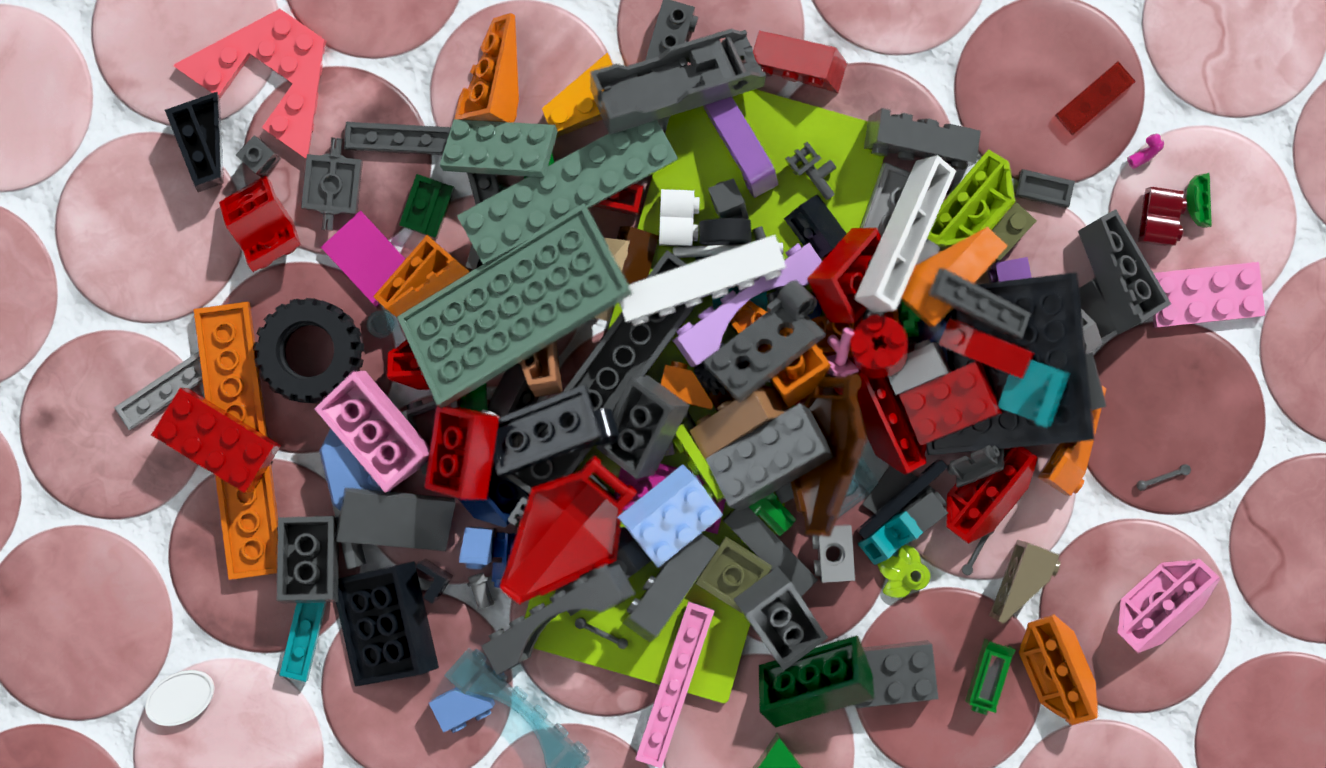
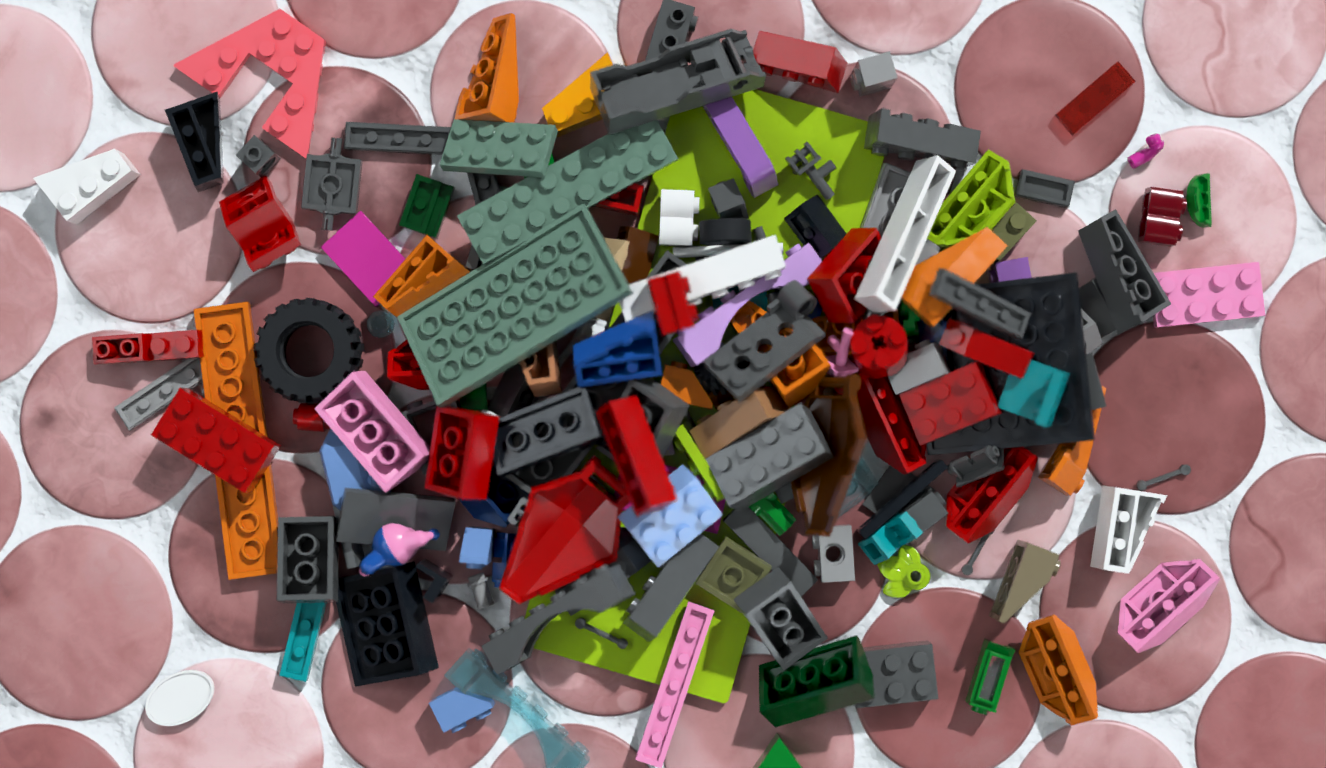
(87, 184): none -> white wedge
(147, 347): none -> red slope
(308, 419): none -> red brick
(394, 546): none -> piece
(619, 353): none -> blue wedge
(636, 455): none -> red brick
(671, 303): none -> red brick
(873, 74): none -> light grey brick
(1121, 527): none -> white wedge

